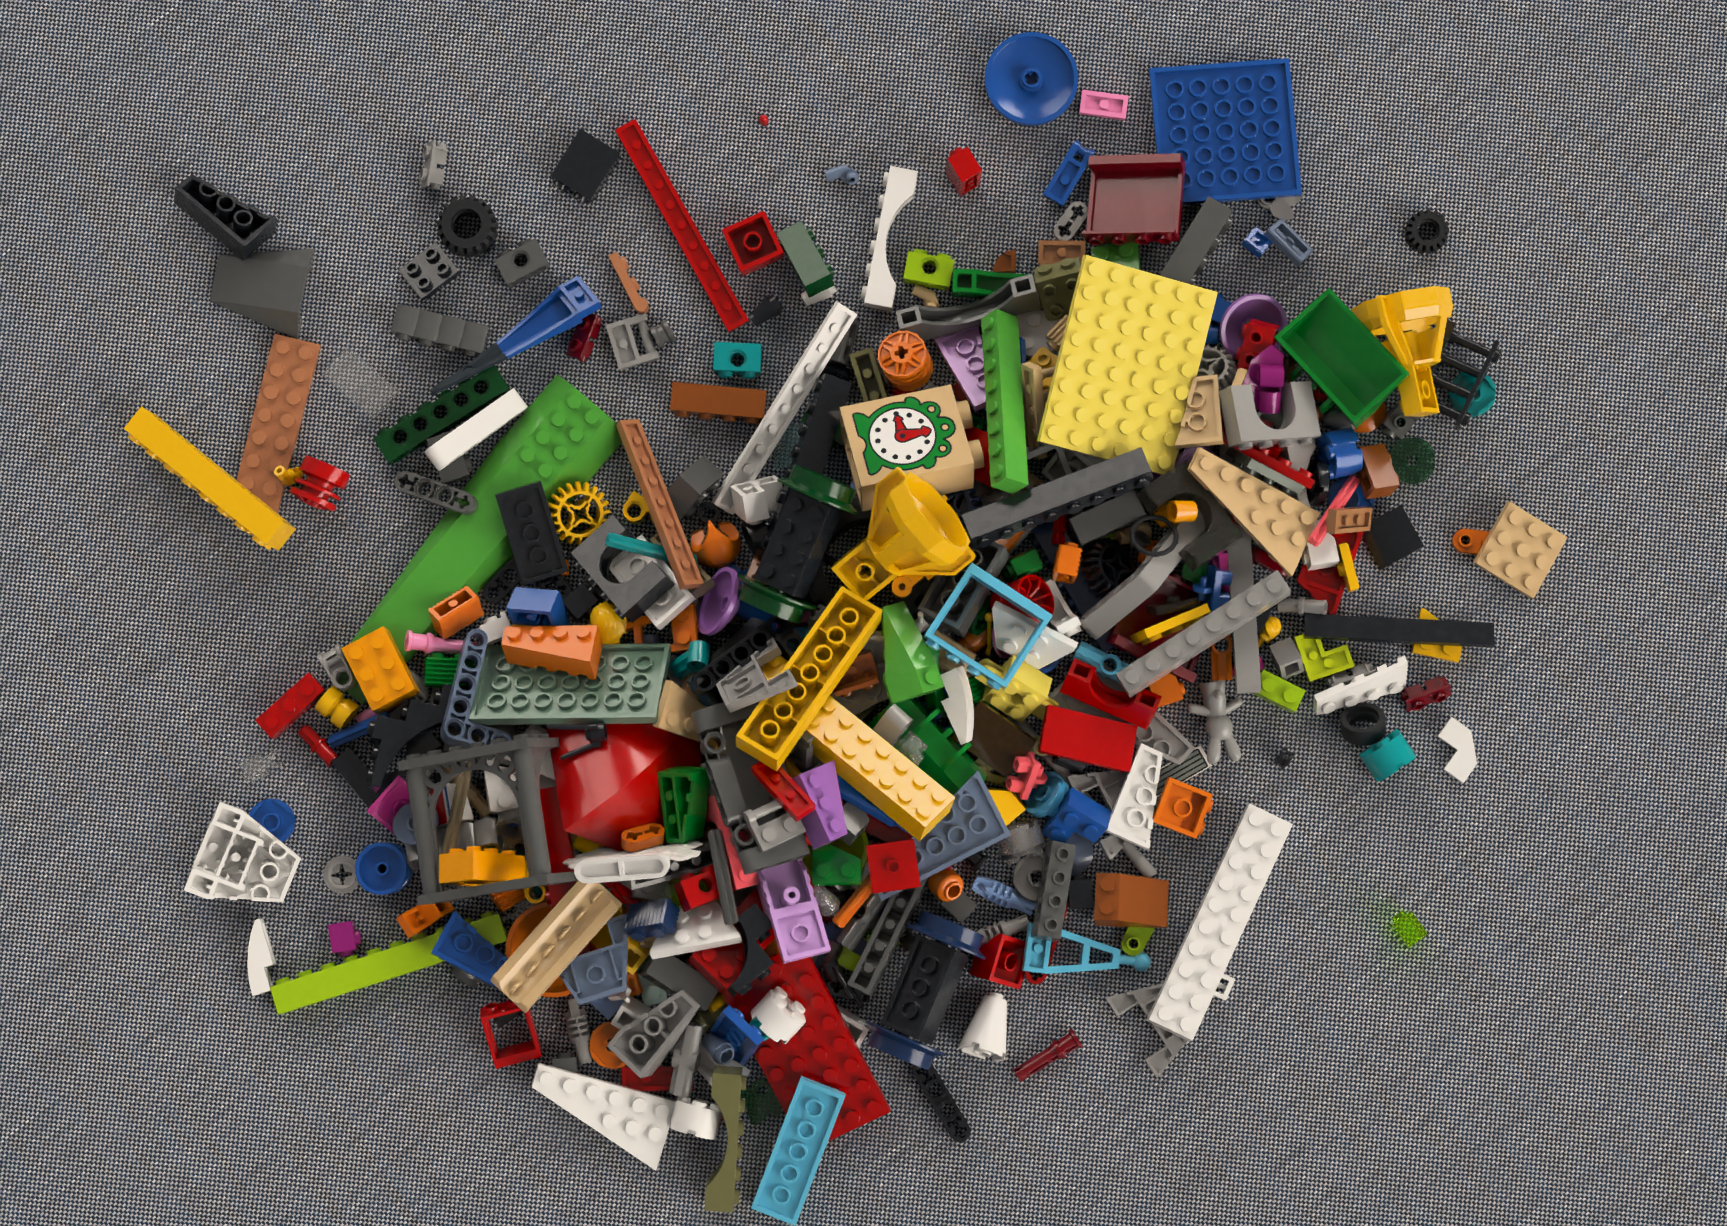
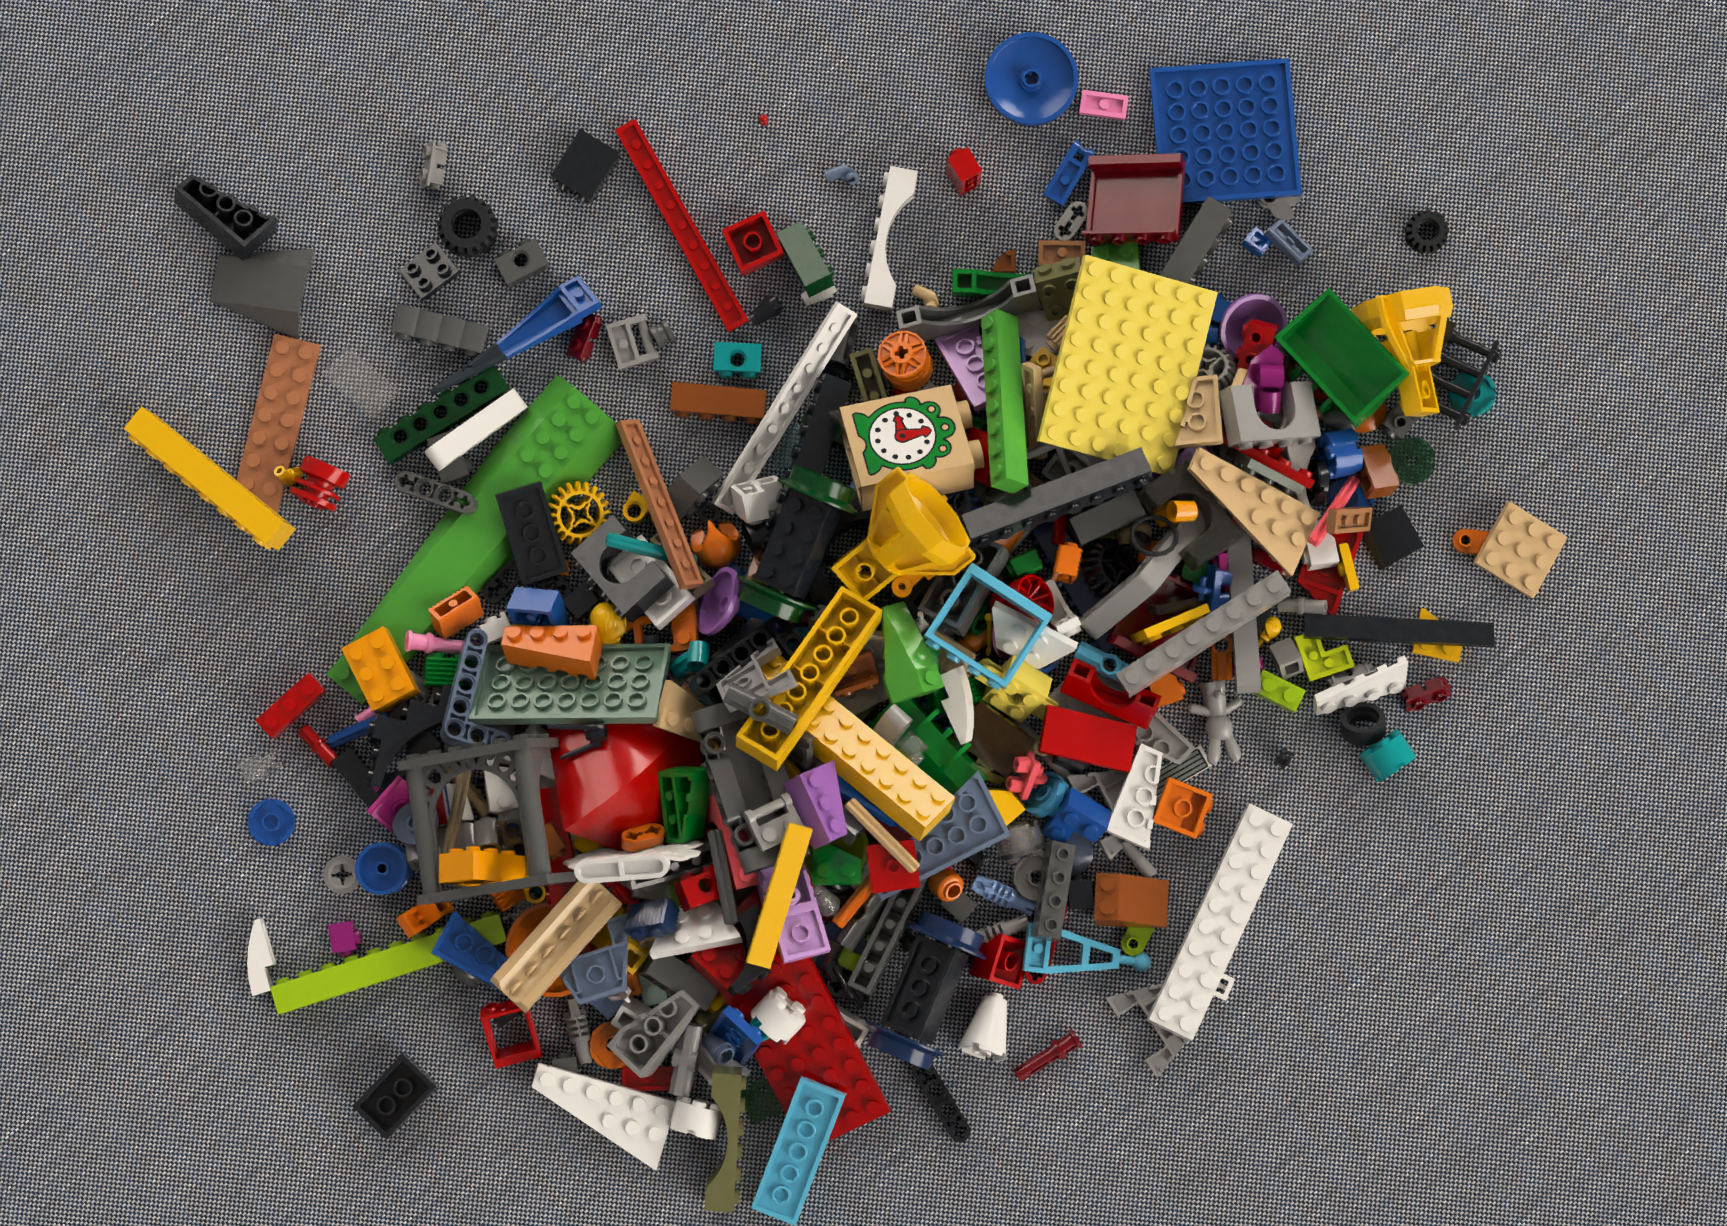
(241, 860): white wedge -> none
(335, 664): light grey piece -> none
(337, 707): yellow wheel -> none
(395, 1096): none -> black brick
(554, 841): none -> dark orange brick
(630, 284): nougat plate -> none
(745, 701): none -> dark grey piece
(779, 895): none -> yellow tile
(784, 790): red plate -> none
(882, 835): none -> tan axle
(938, 280): lime brick -> none
(1407, 928): clear neon green brick -> none
(1461, 740): white tile -> none

